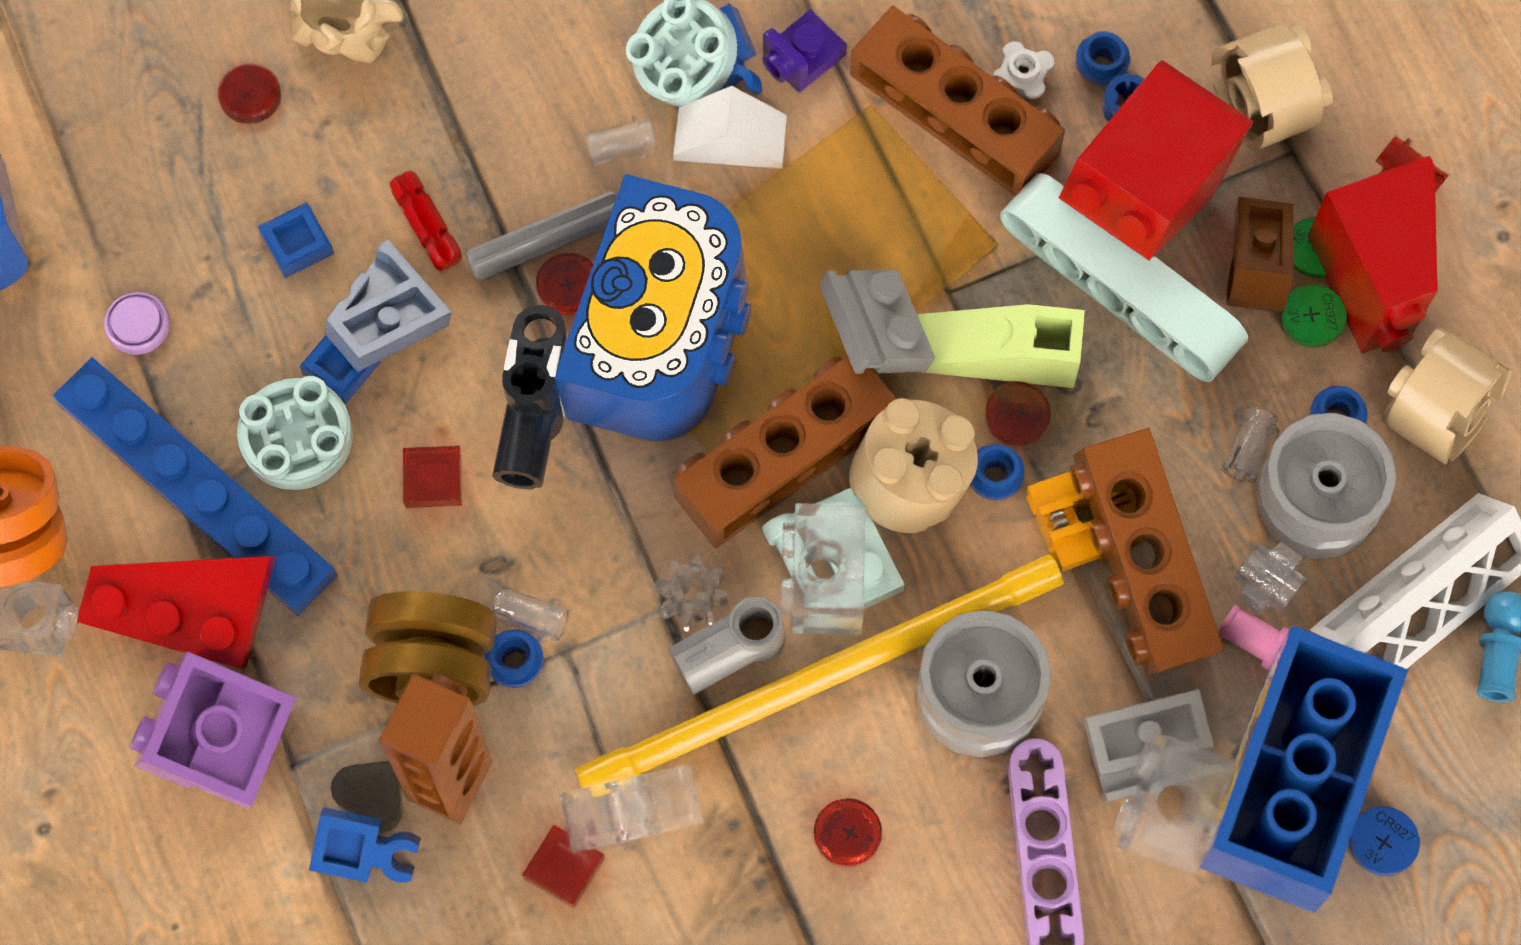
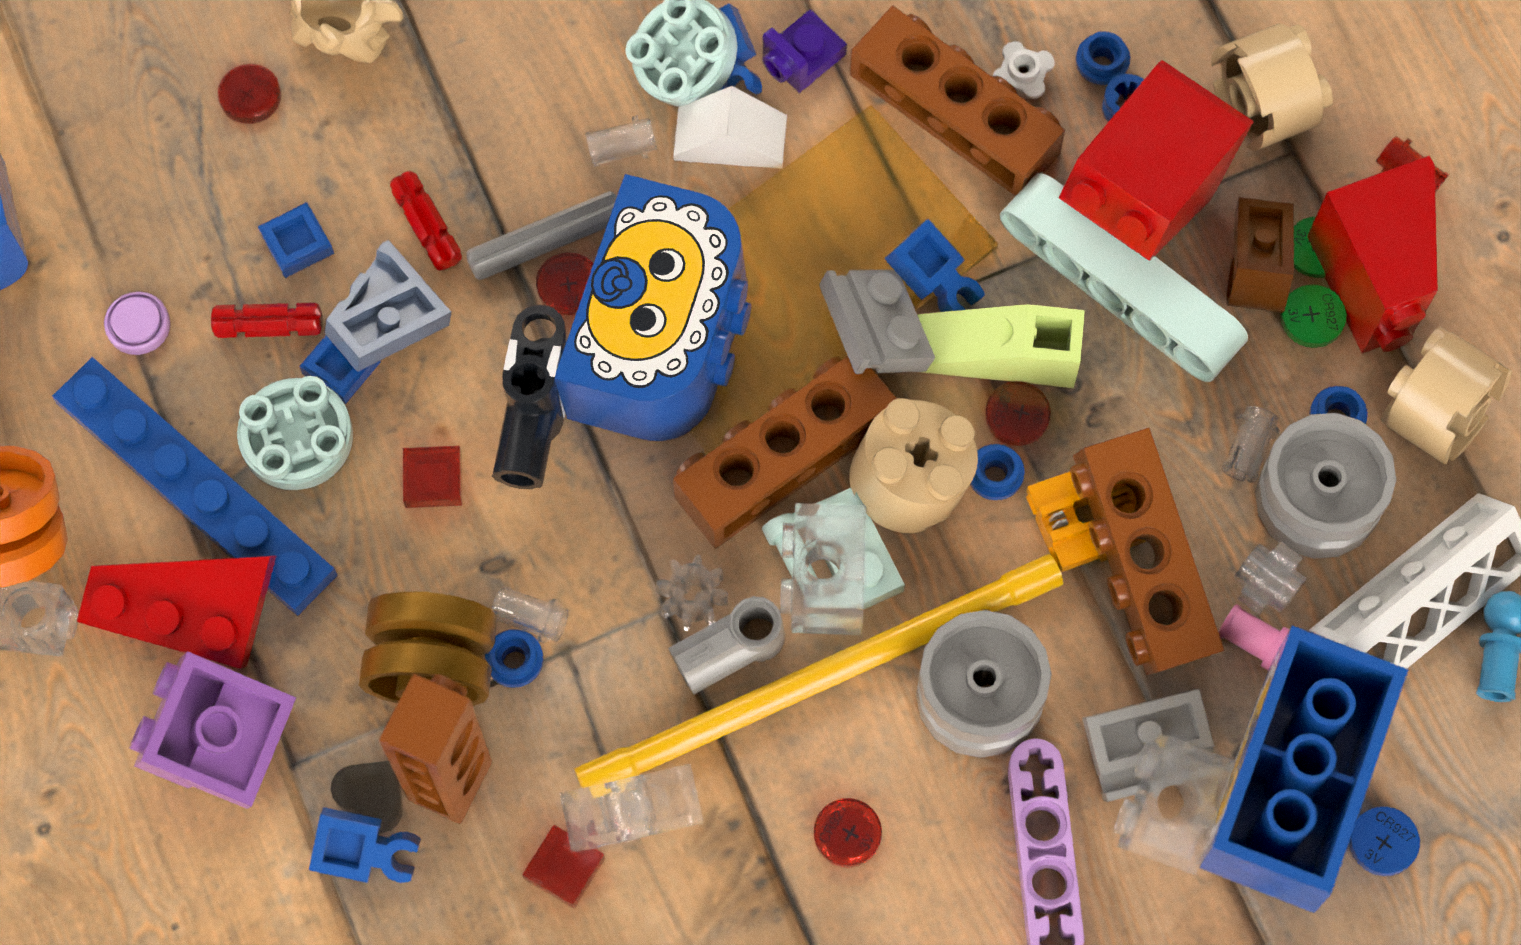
(266, 320): none -> red axle
(929, 265): none -> blue plate

